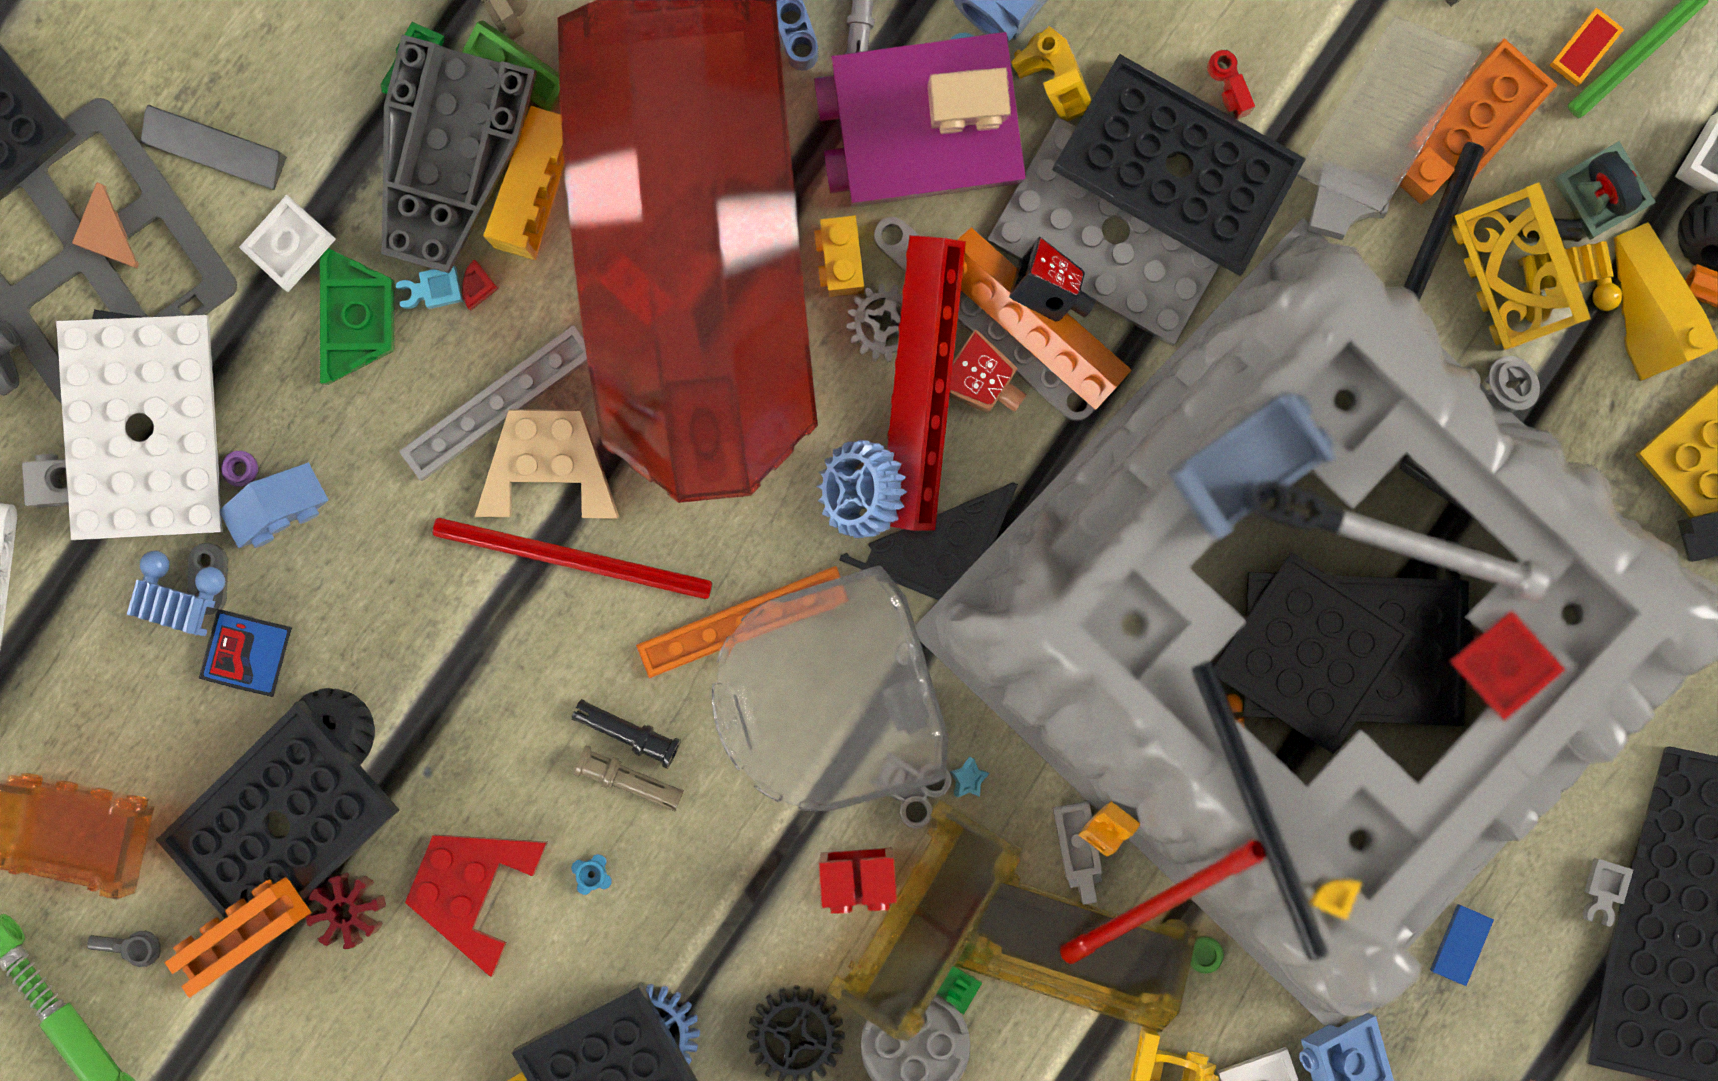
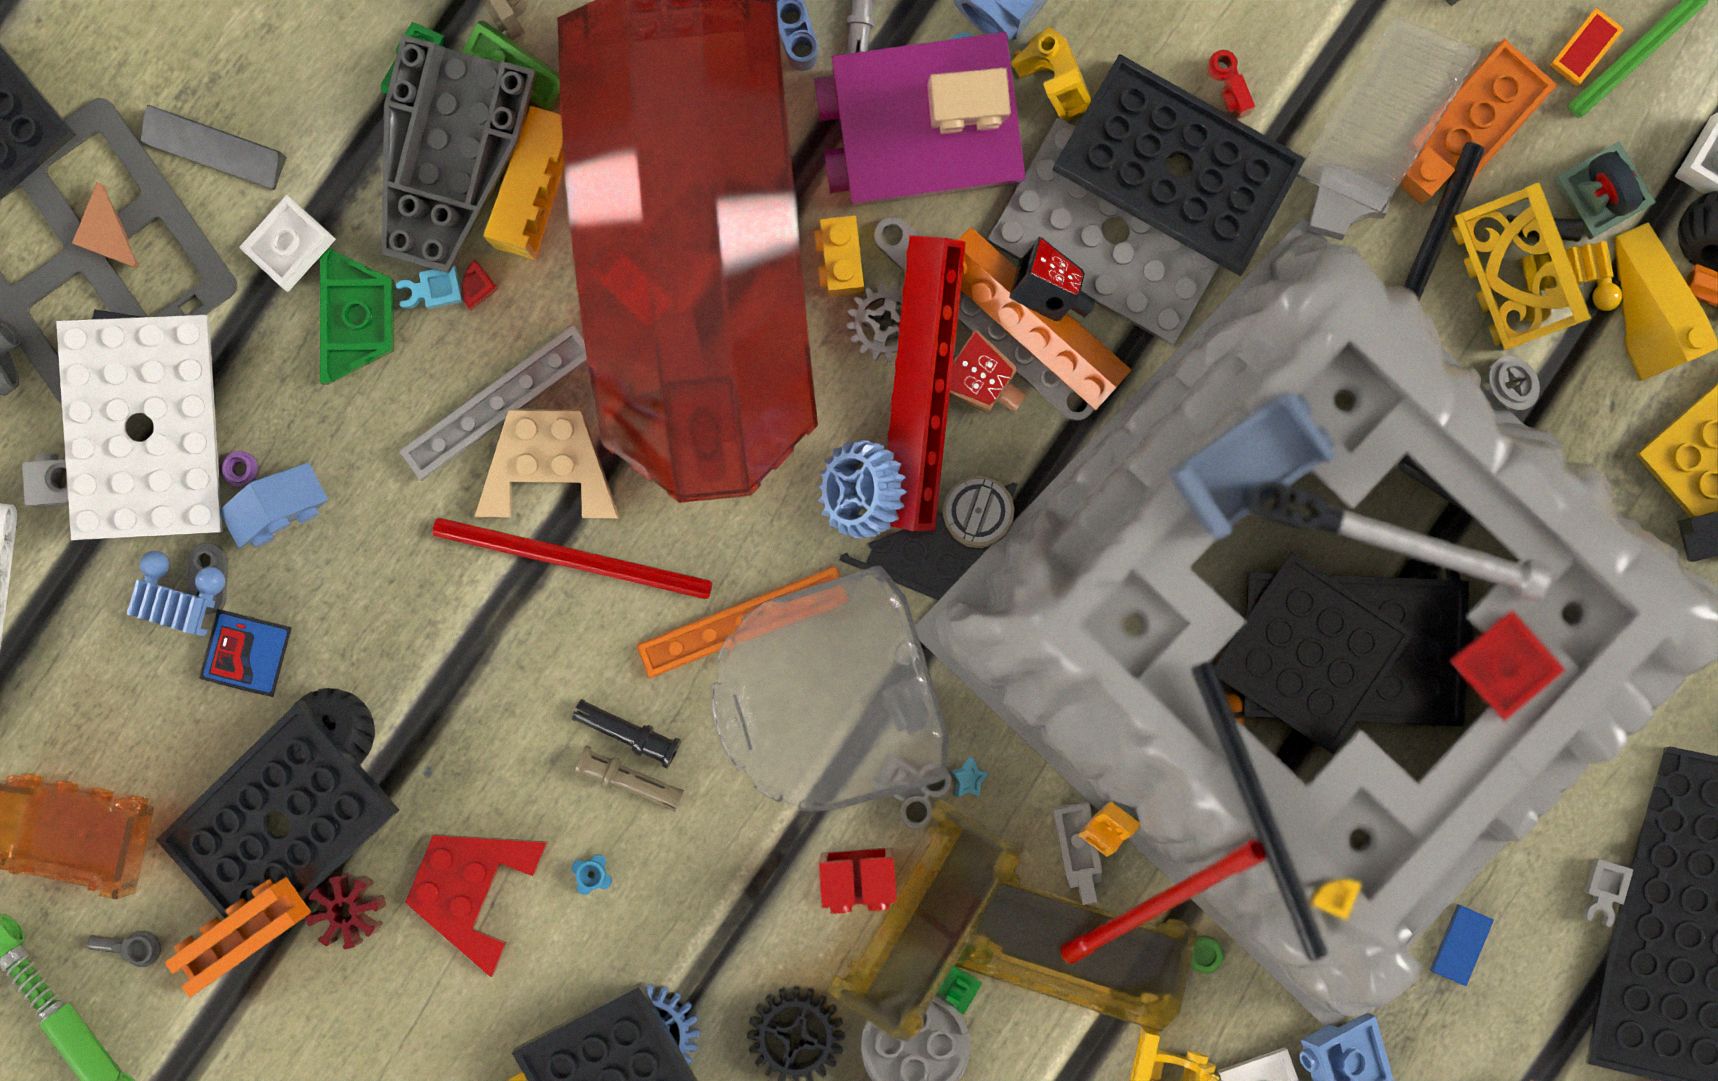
(978, 511): none -> tile

